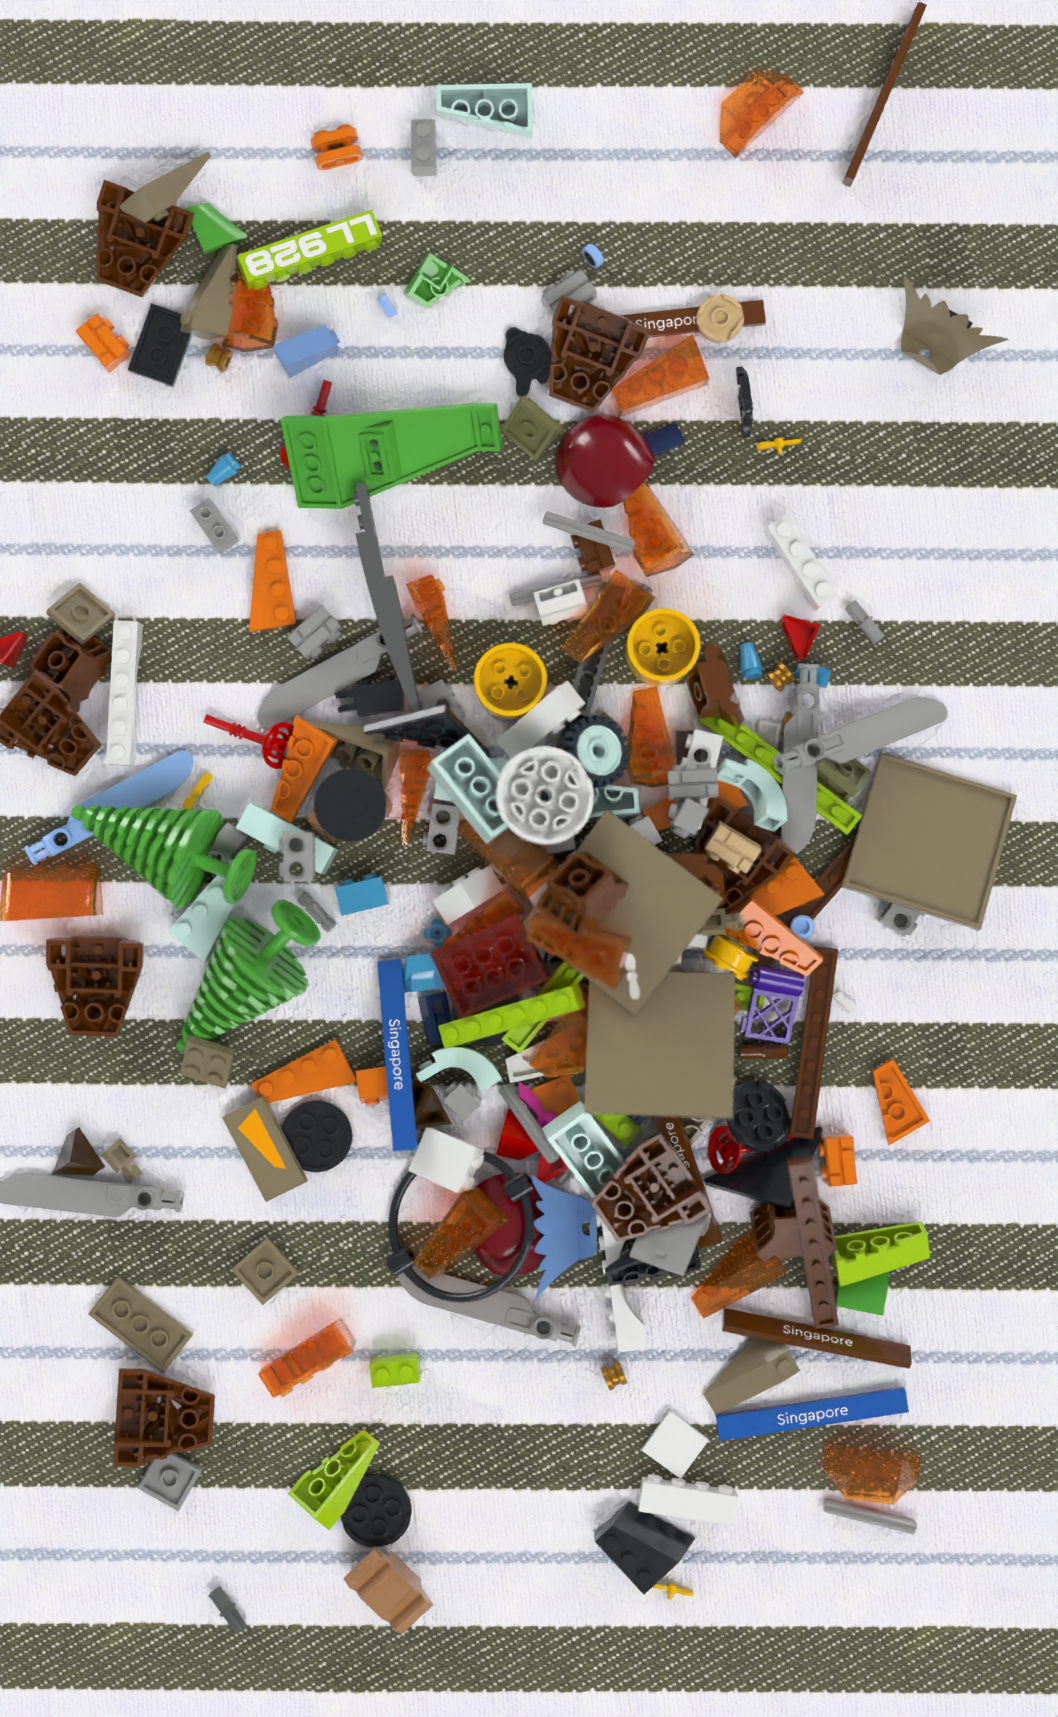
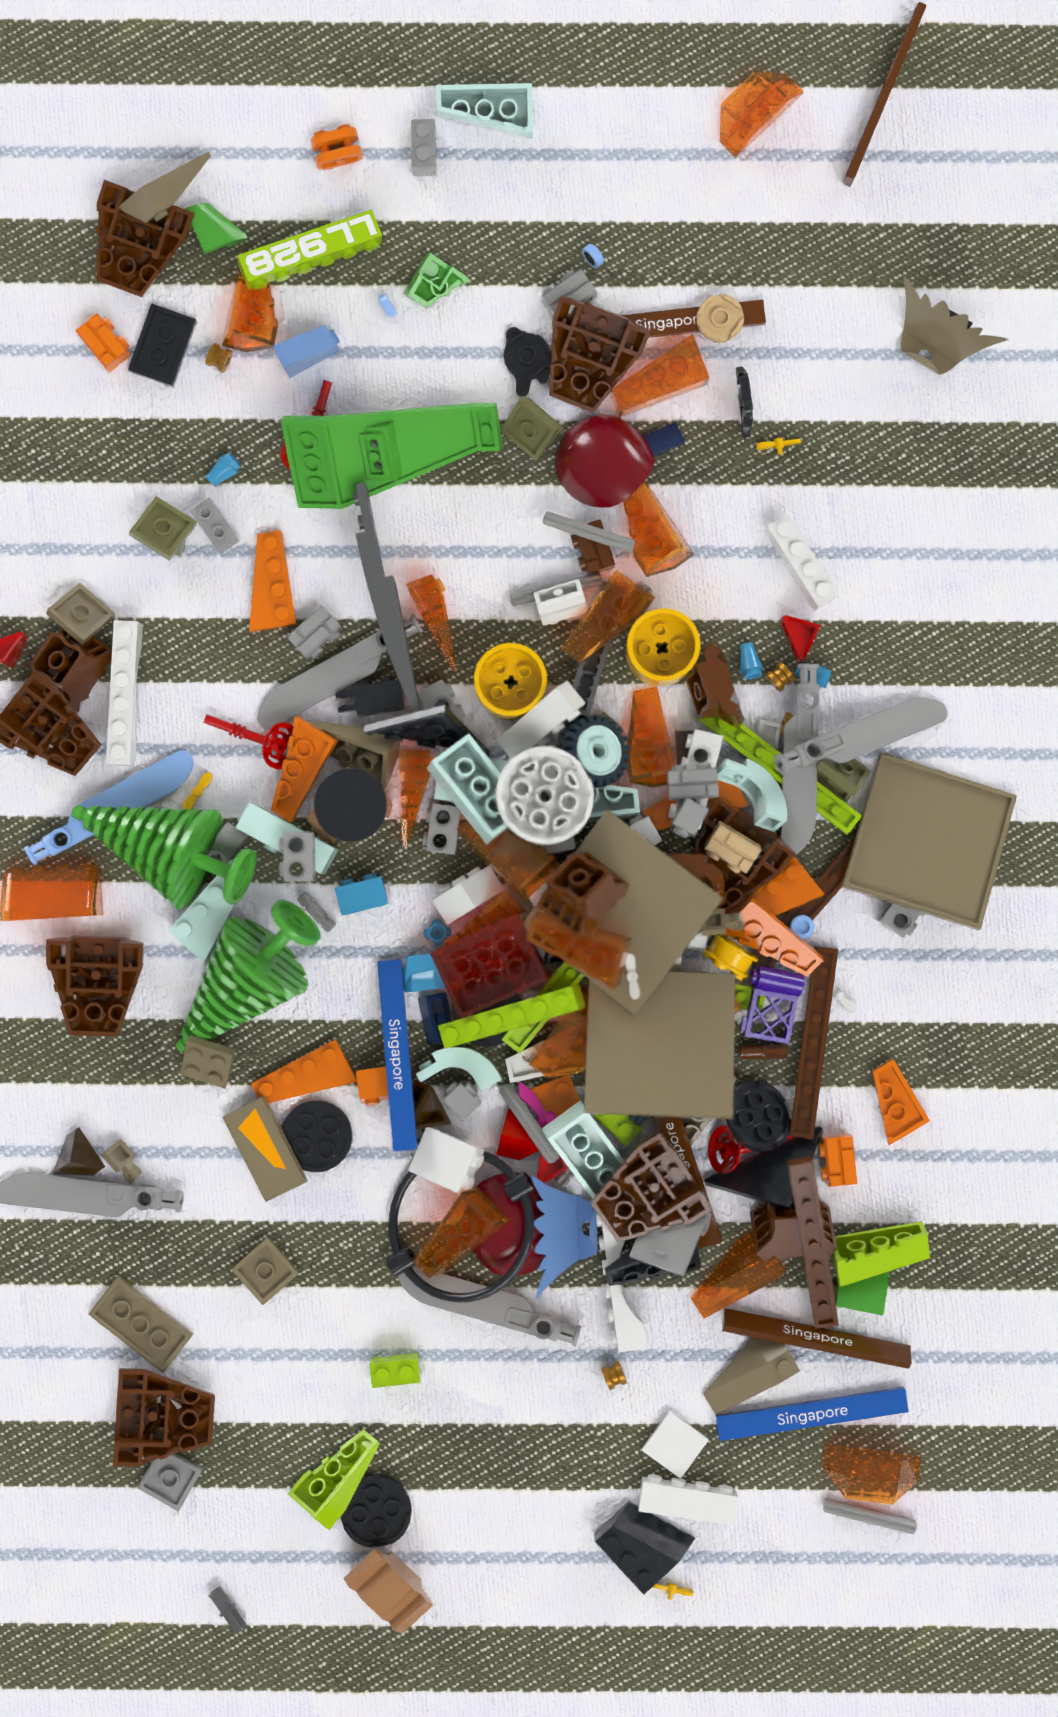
(163, 529): none -> olive bracket
(208, 309): dark tan wedge -> none
(308, 1358): clear orange wedge -> none
(864, 622): light grey axle -> none

